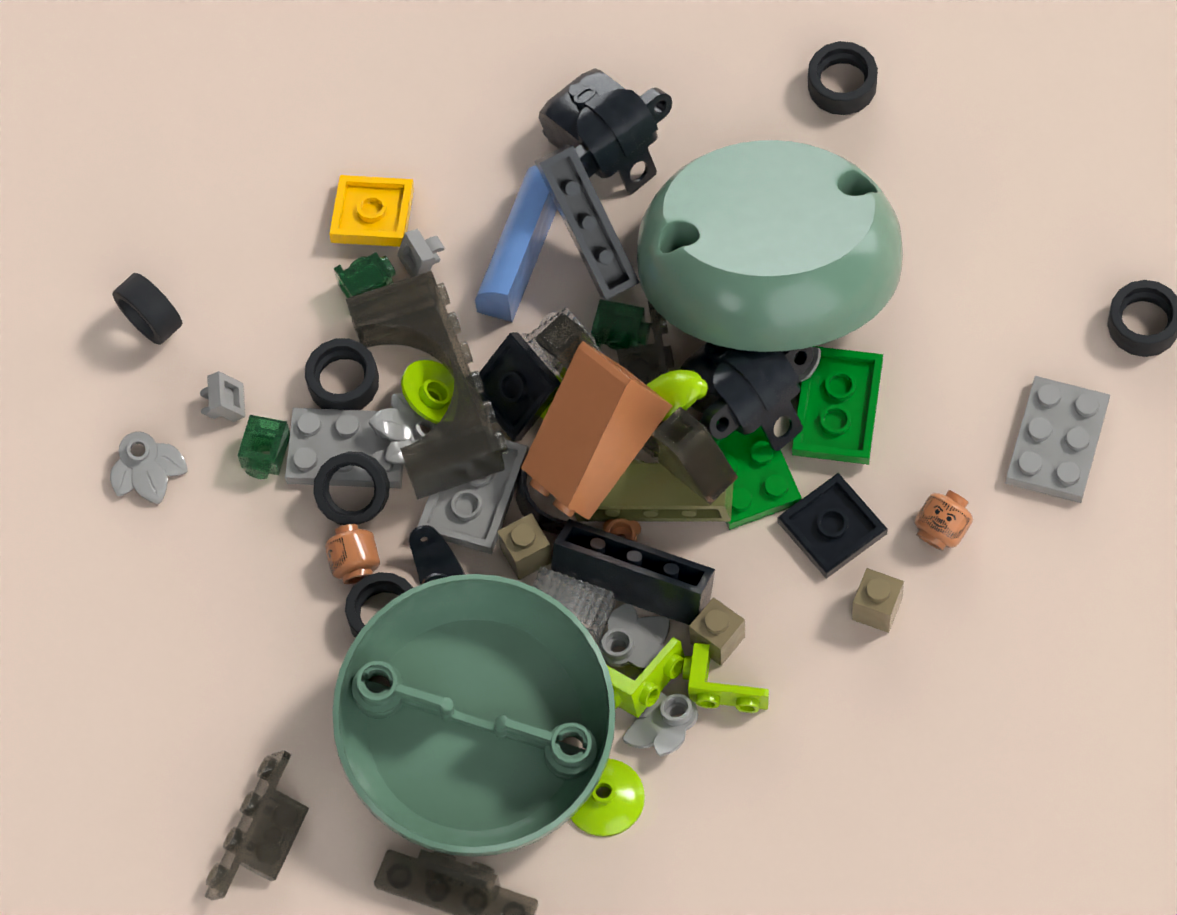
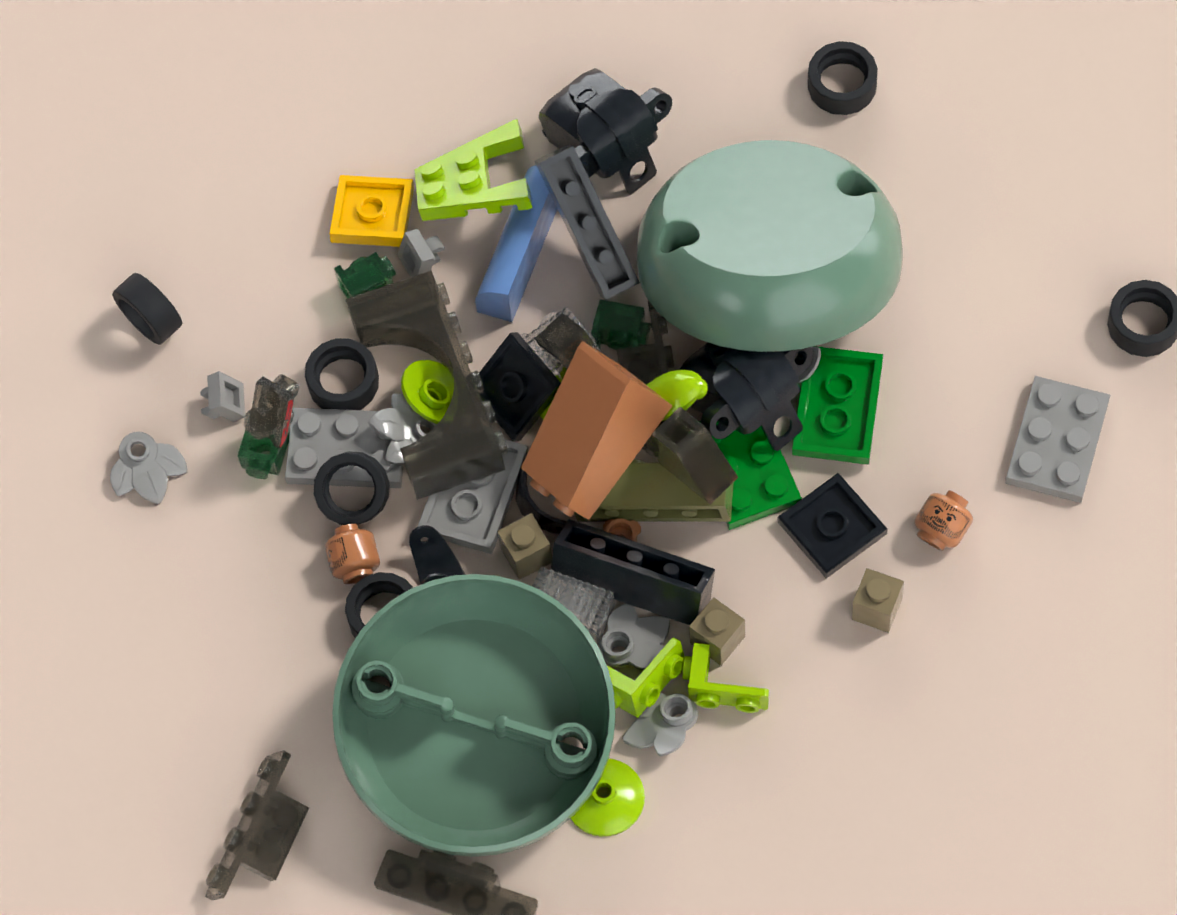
(272, 409): none -> clear smoke hips
(462, 179): none -> lime wing

